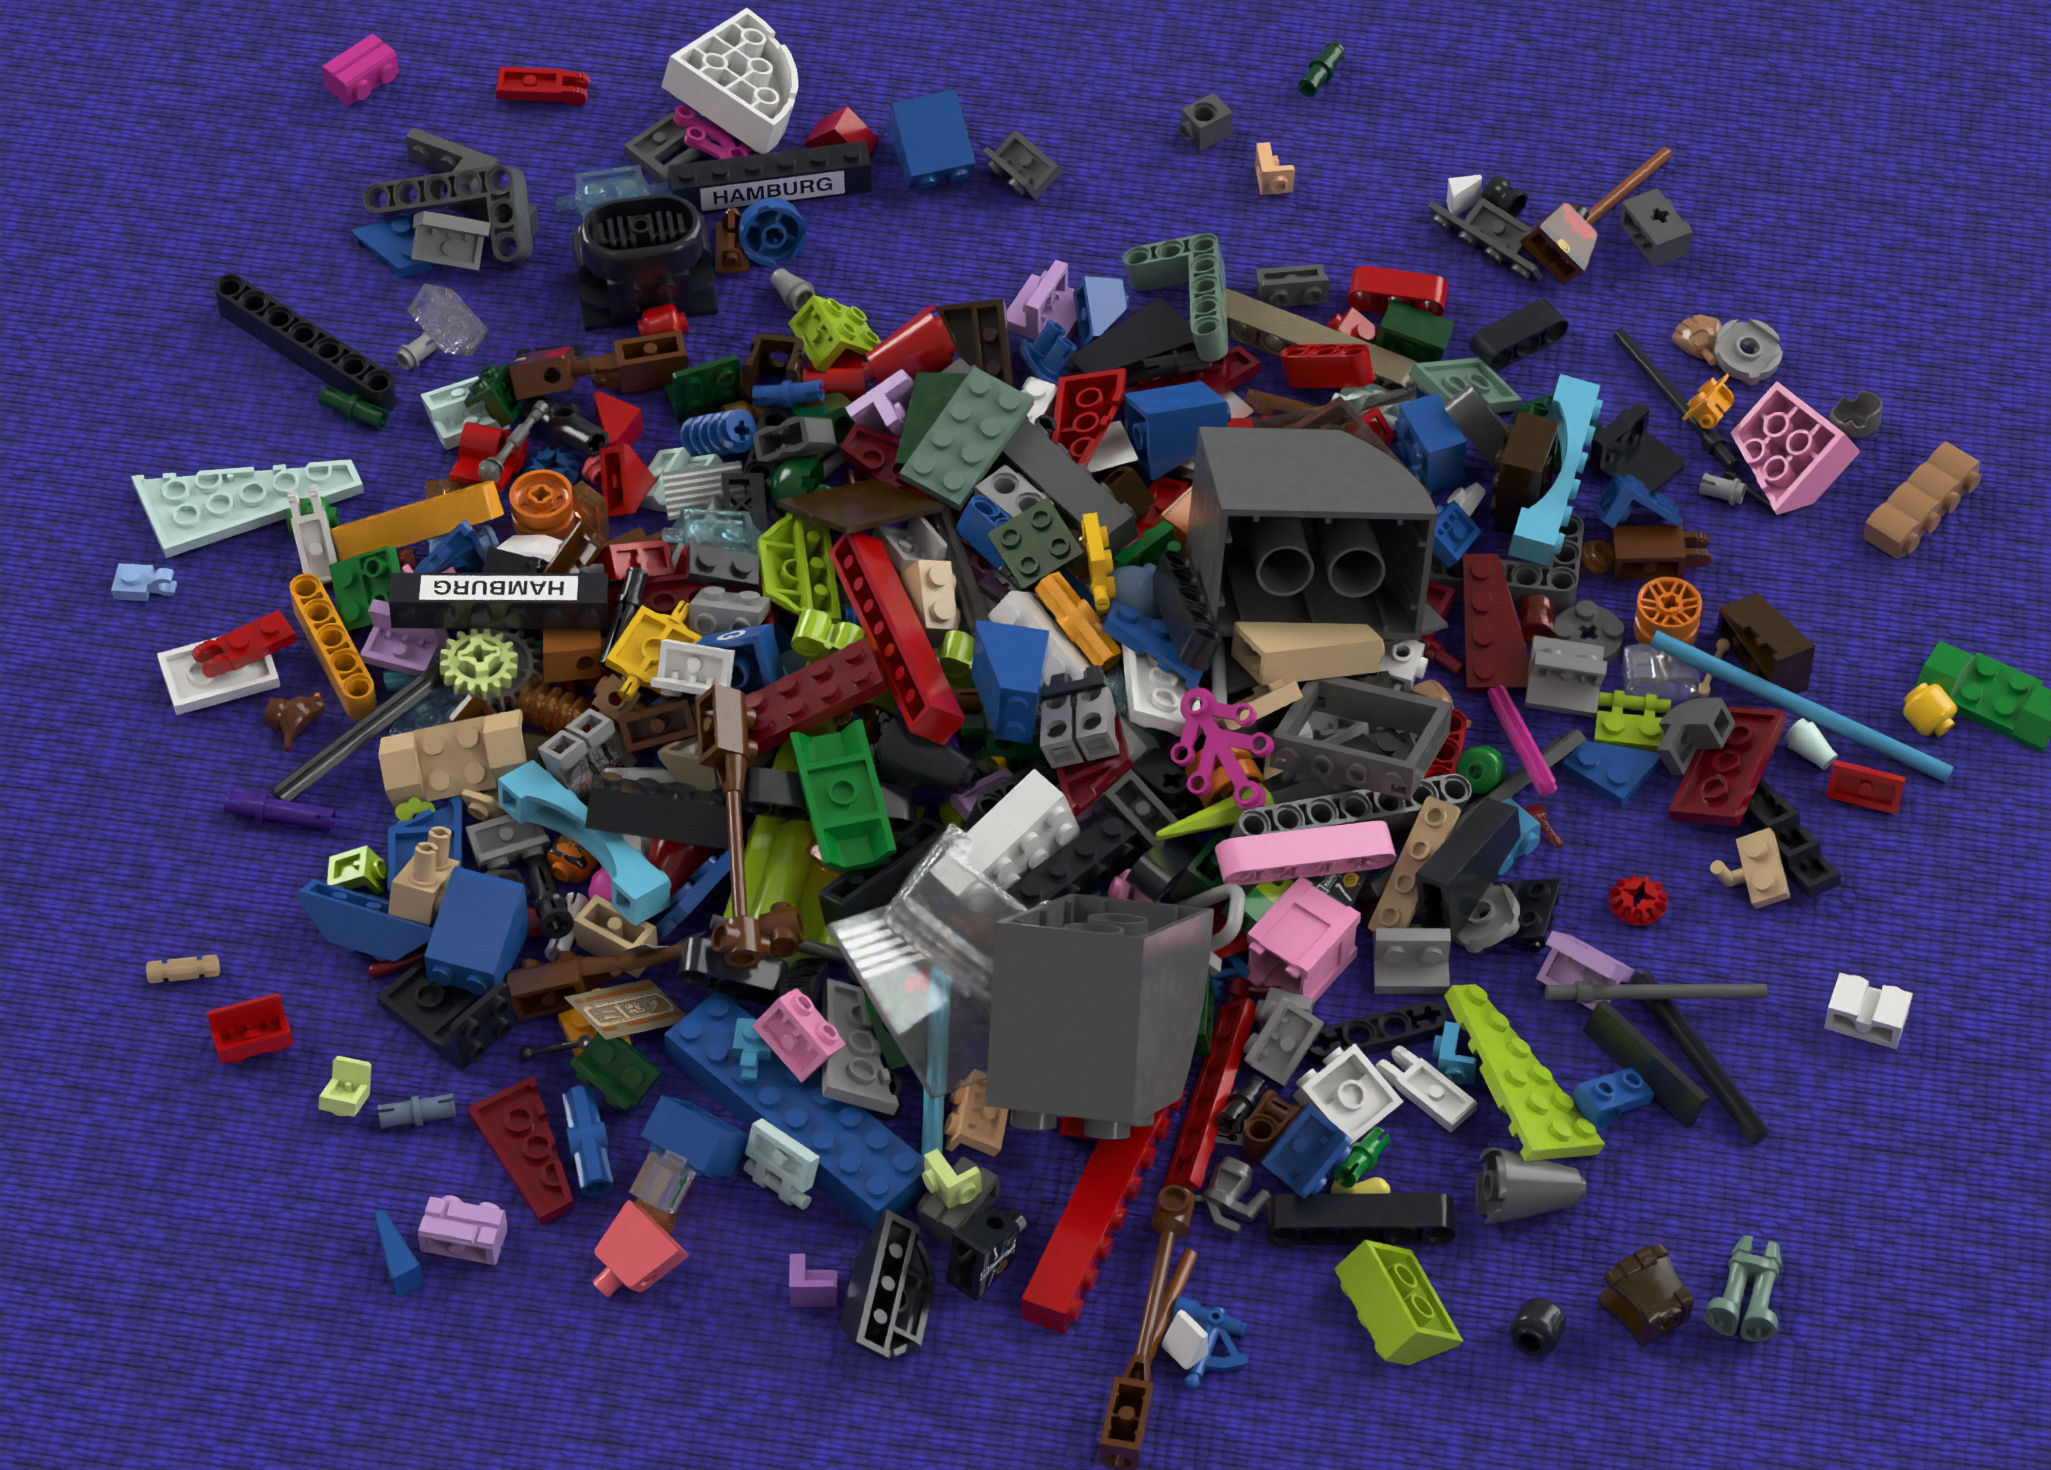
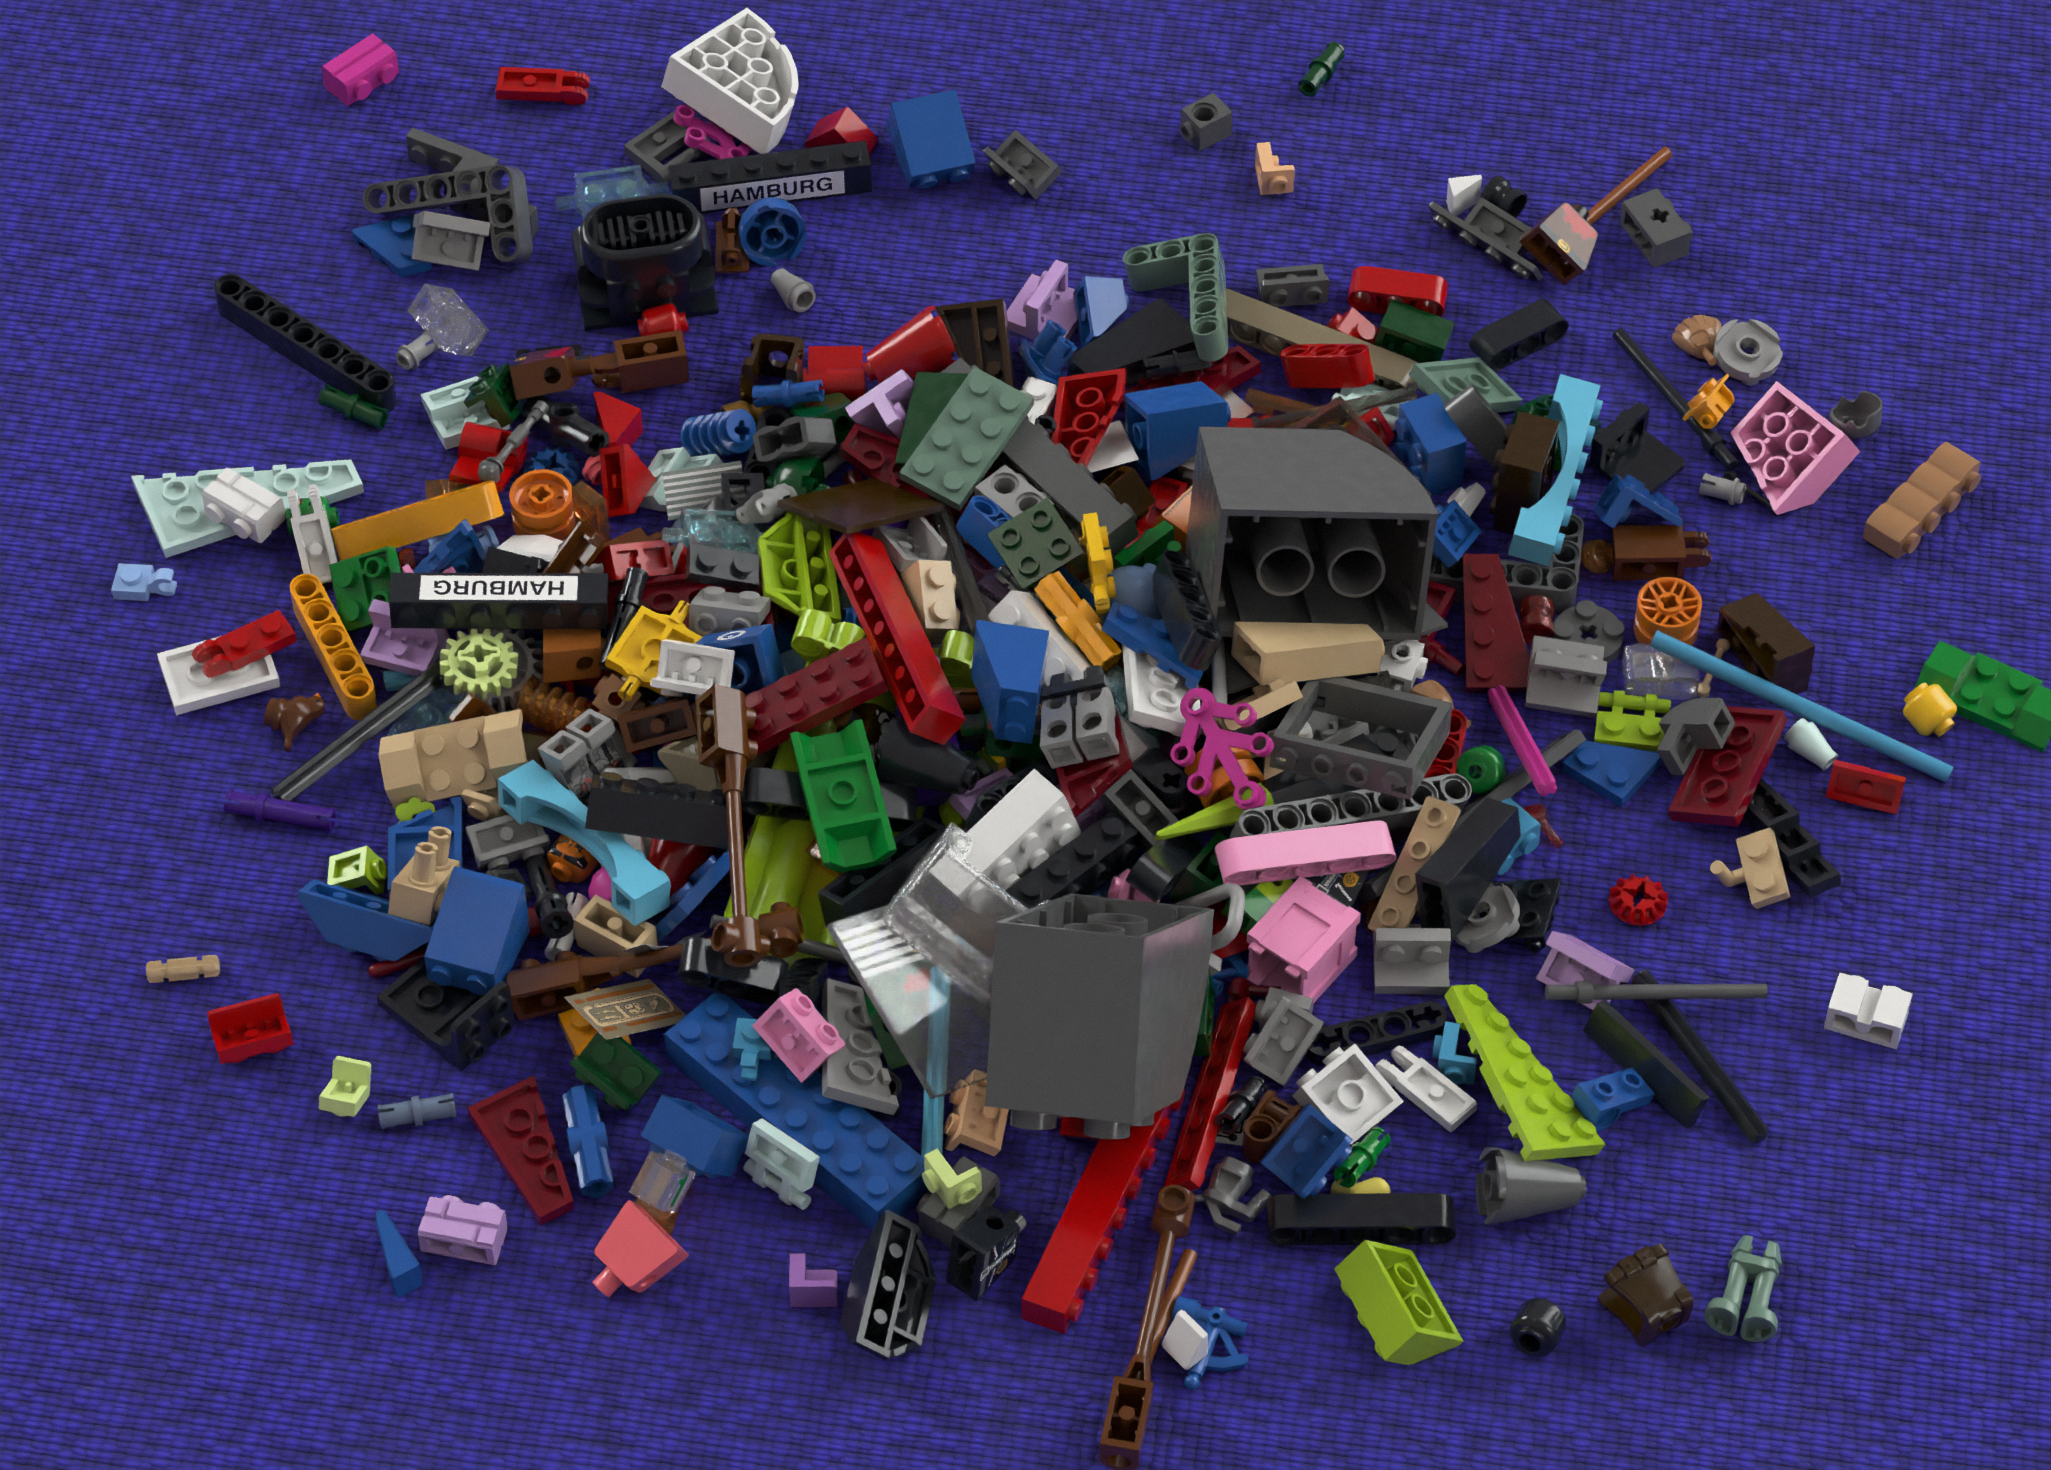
(243, 505): none -> white brick
(527, 1053): black hinge -> none
(704, 388): dark green bracket -> none
(763, 505): none -> light grey piece
(831, 329): lime bracket -> none

